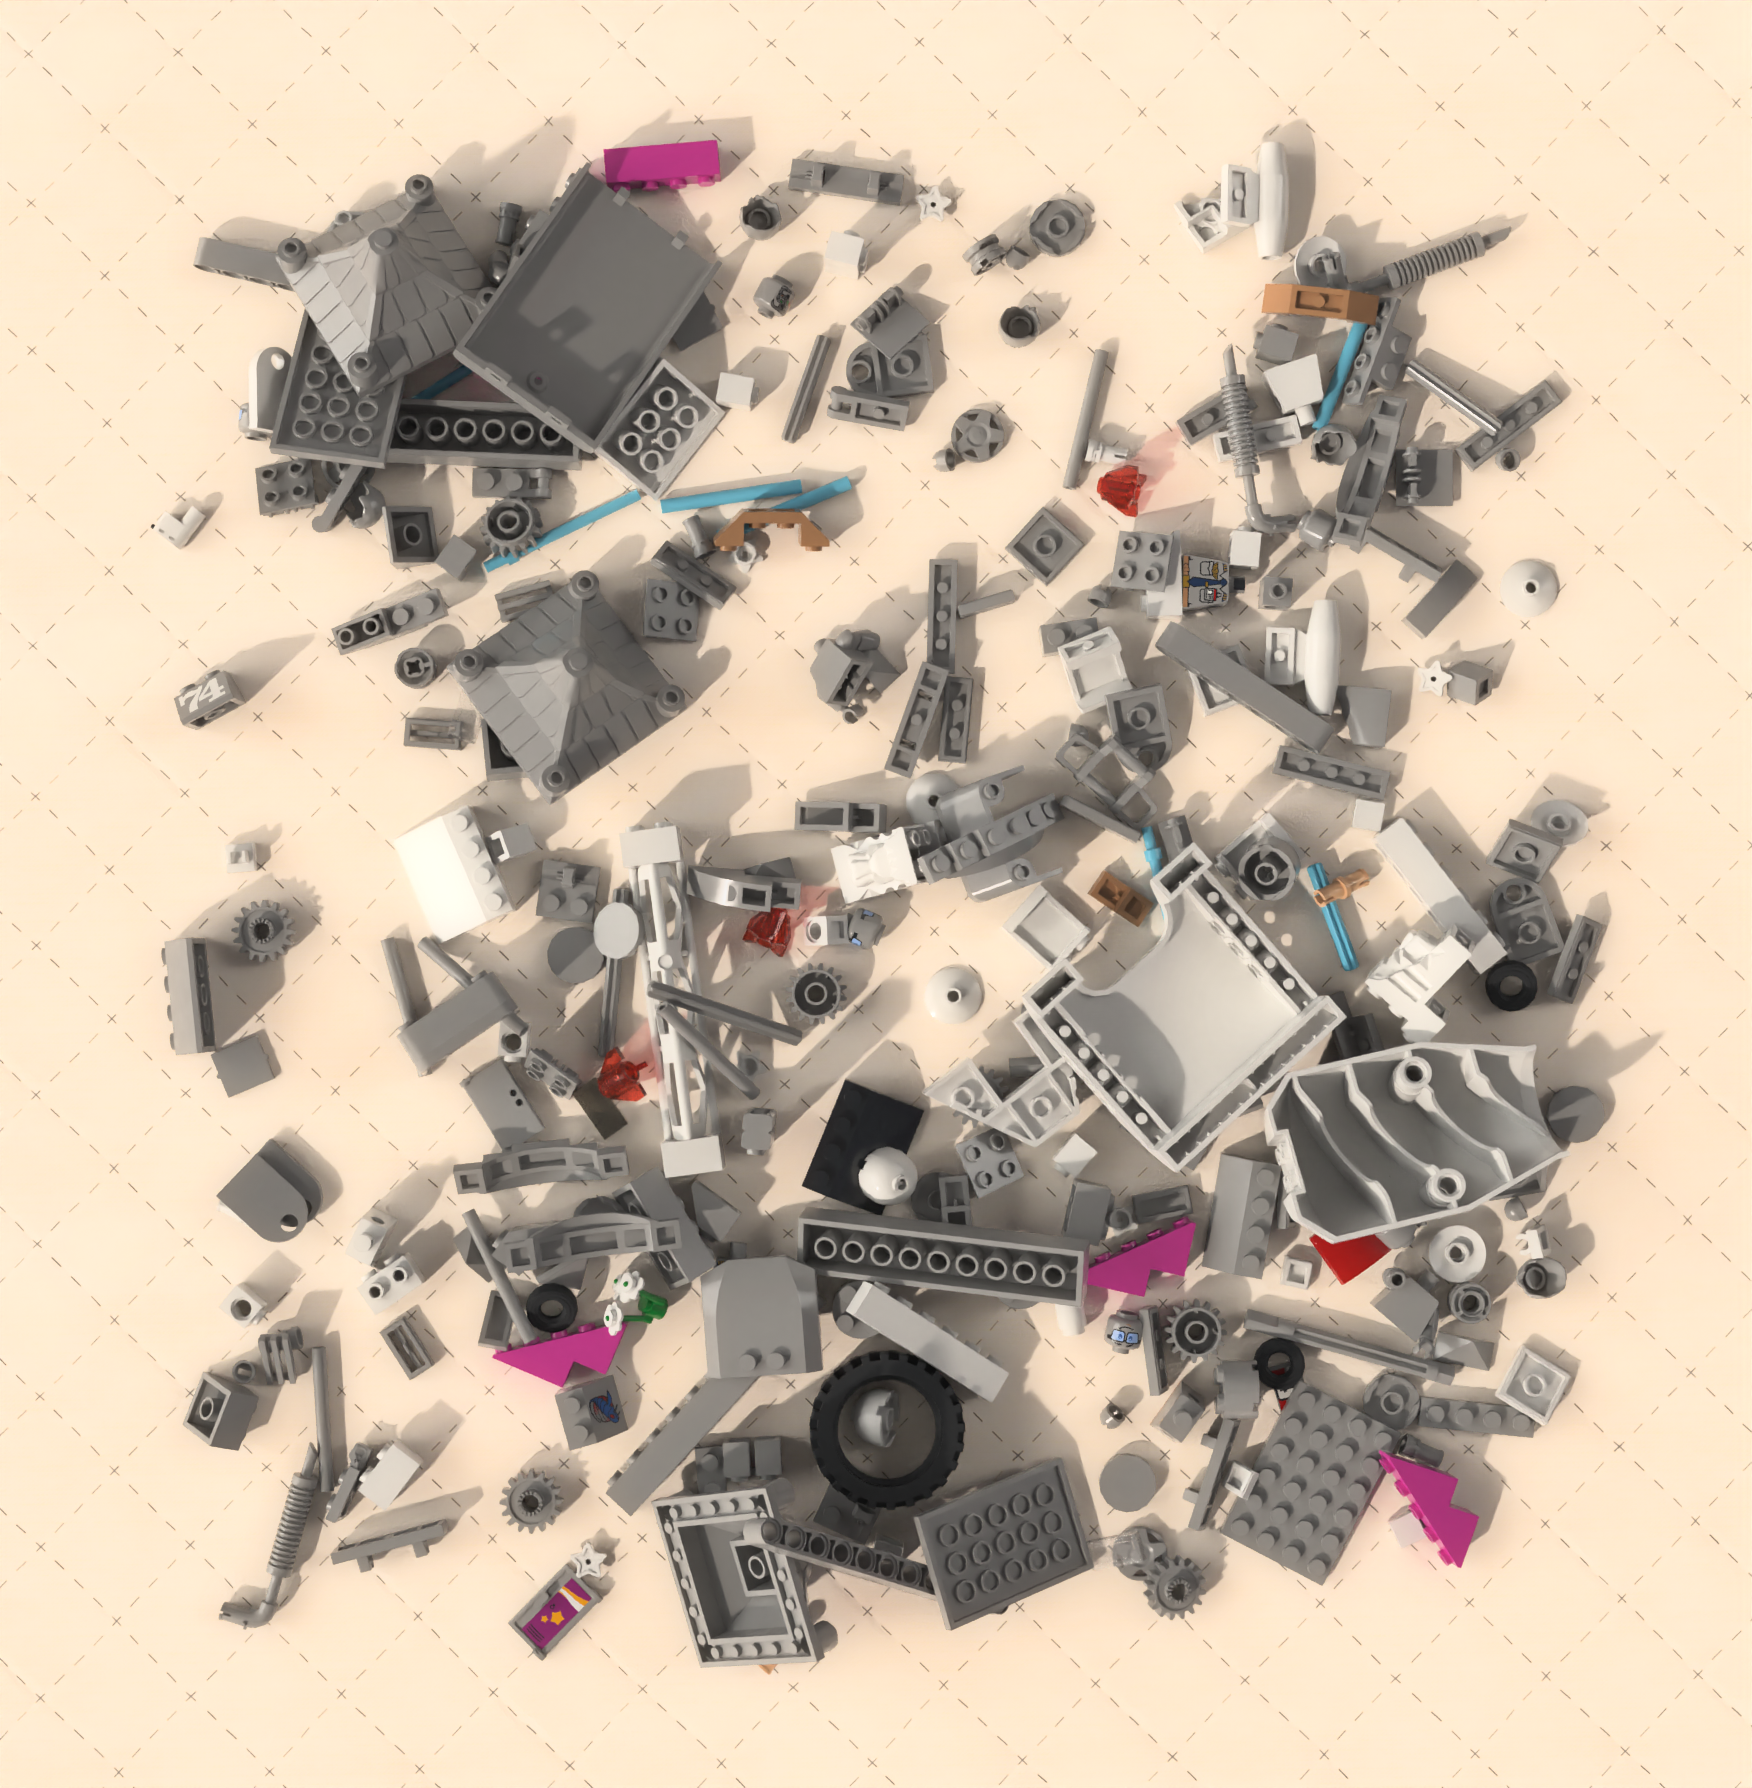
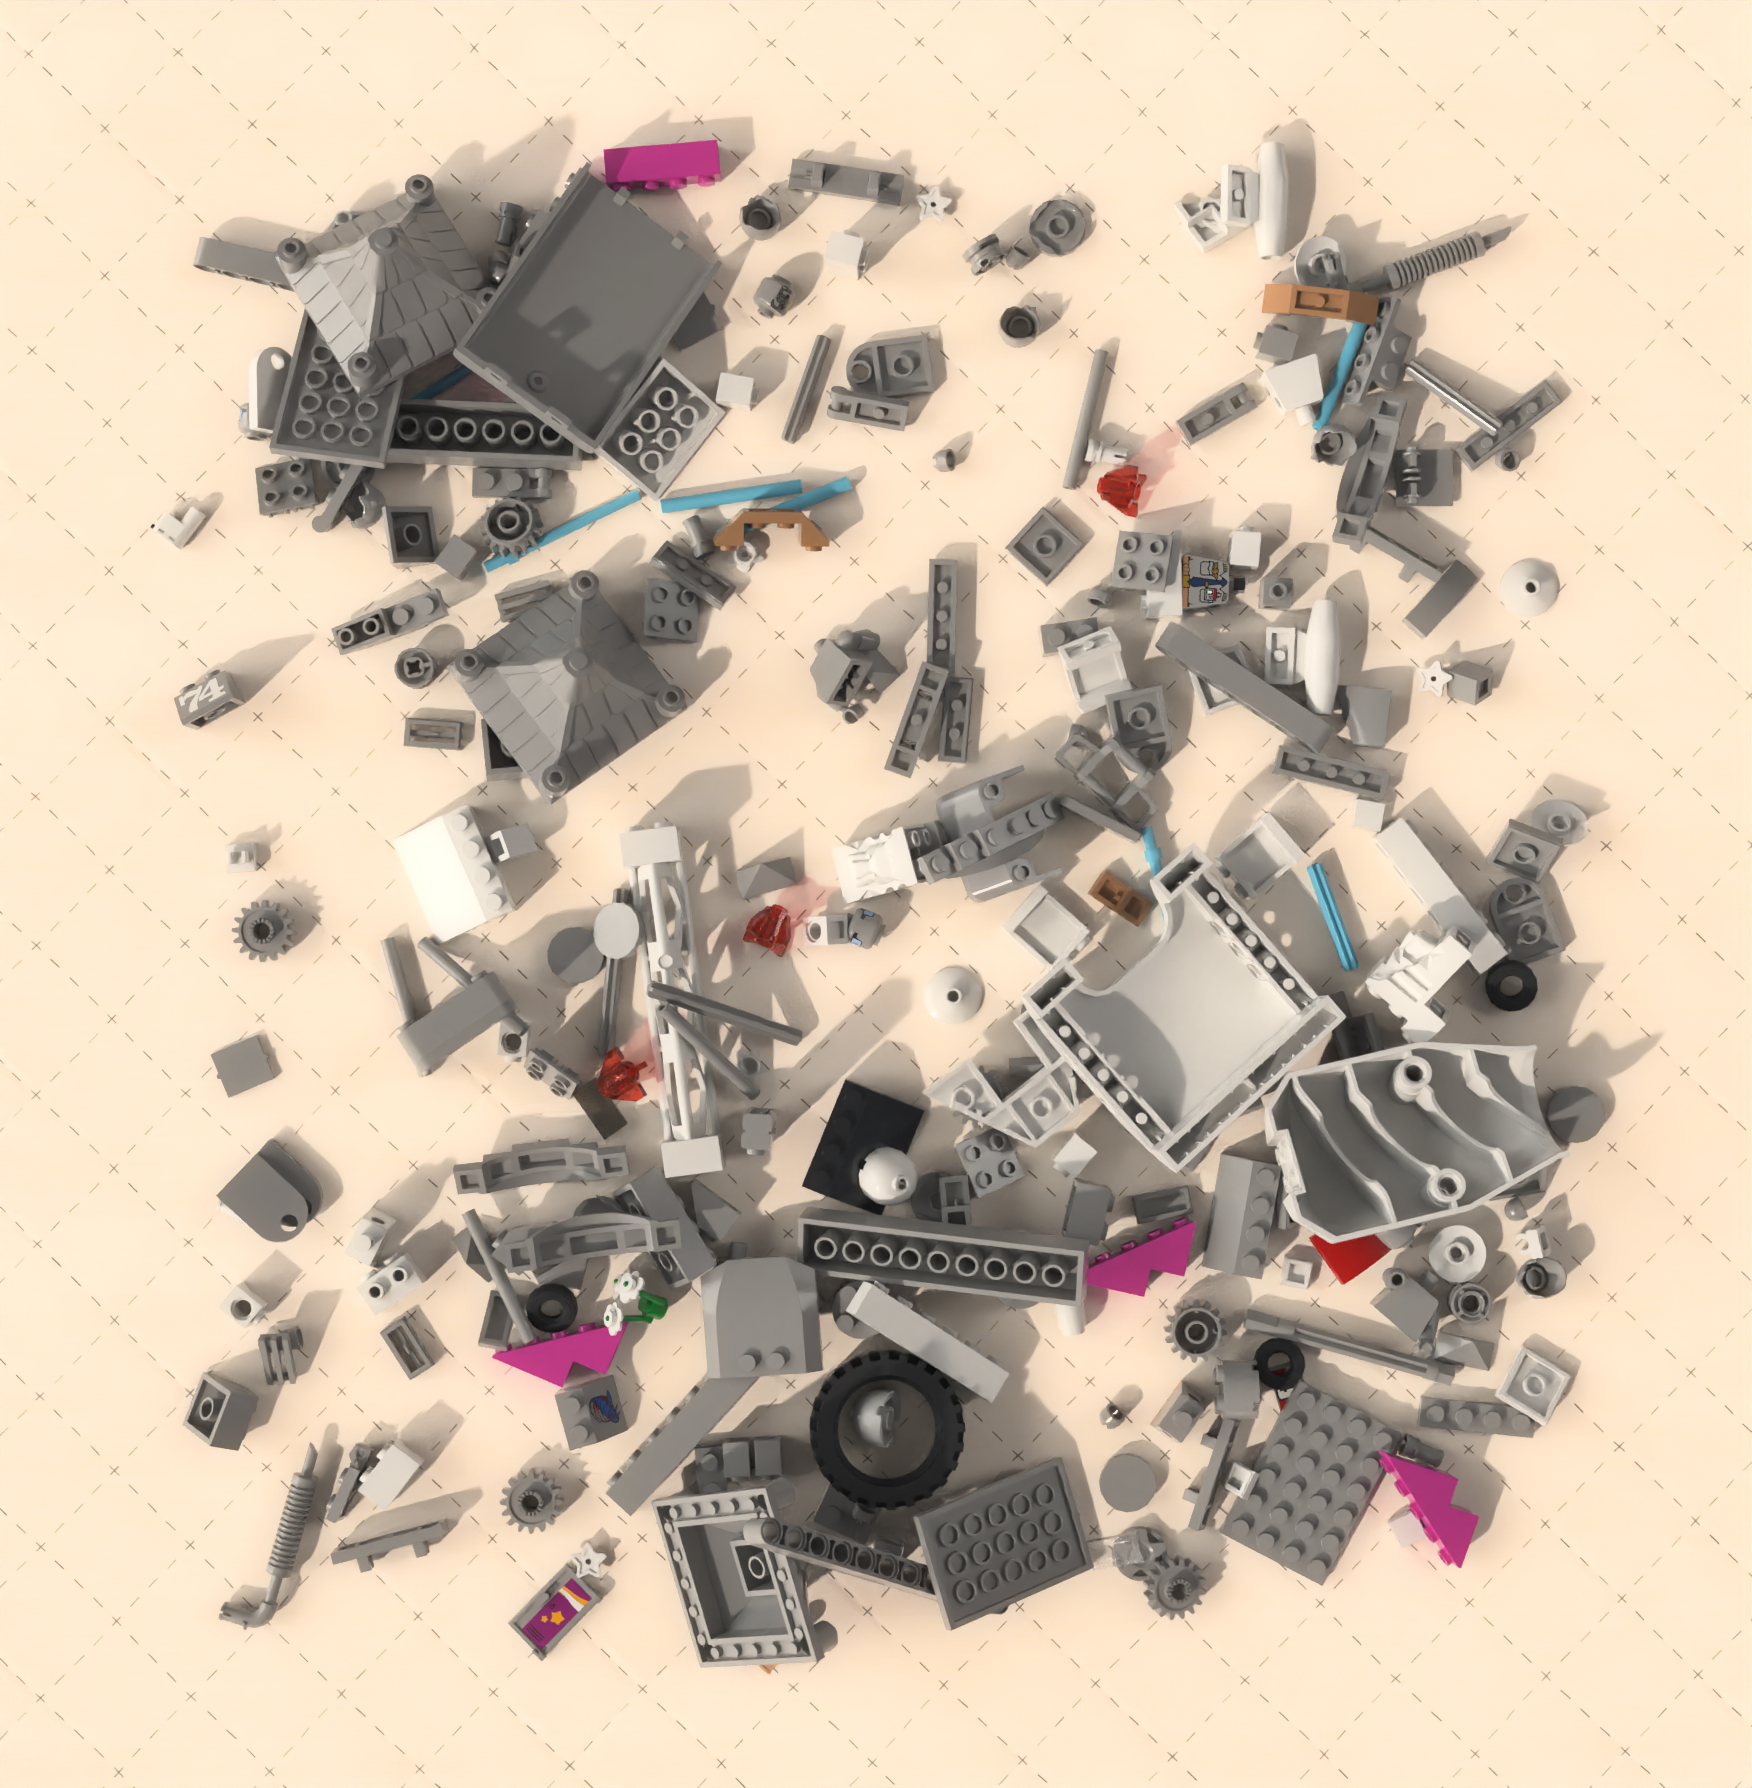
(189, 996): light grey slope -> none
(246, 1365): light grey hinge -> none
(322, 1416): light grey piece -> none
(465, 721): clear tile -> none
(499, 1108): light grey door -> none
(568, 891): light grey hinge -> none
(741, 890): light grey slope -> none
(805, 1005): light grey gear -> none
(840, 817): light grey slope -> none
(890, 322): light grey hinge -> none
(919, 793): white dish -> none
(977, 435): light grey wheel -> none
(986, 604): light grey tile -> none
(1123, 1331): light grey head -> none
(1127, 1222): white plate -> none
(1153, 1350): light grey tile -> none
(1175, 836): light grey hinge -> none
(1241, 435): light grey piece -> none
(1268, 437): white plate -> none
(1273, 884): light grey brick -> none
(1317, 529): light grey head -> none
(1341, 887): light nougat pin -> none
(1392, 1400): light grey tile -> none
(1574, 959): light grey tile -> none

